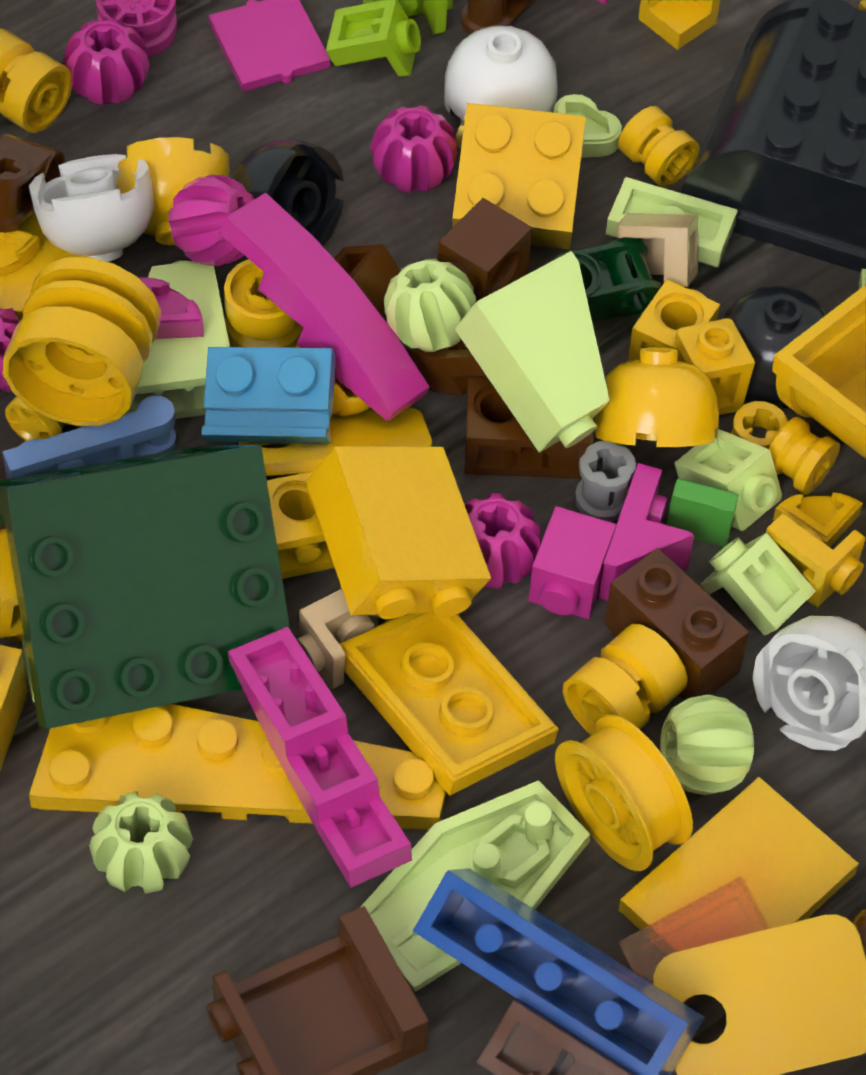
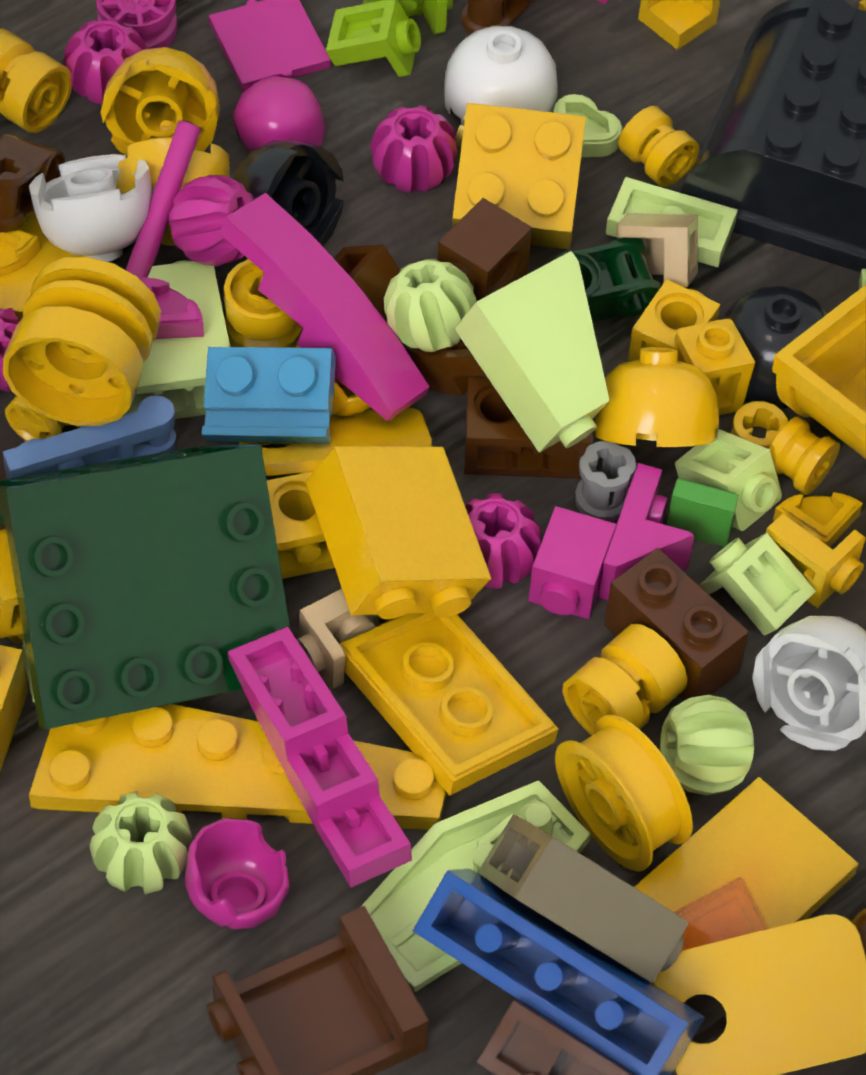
(156, 92): none -> yellow cylinder
(161, 202): none -> dark pink bar
(235, 874): none -> dark pink hair
(278, 111): none -> dark pink hair
(584, 899): none -> dark tan slope

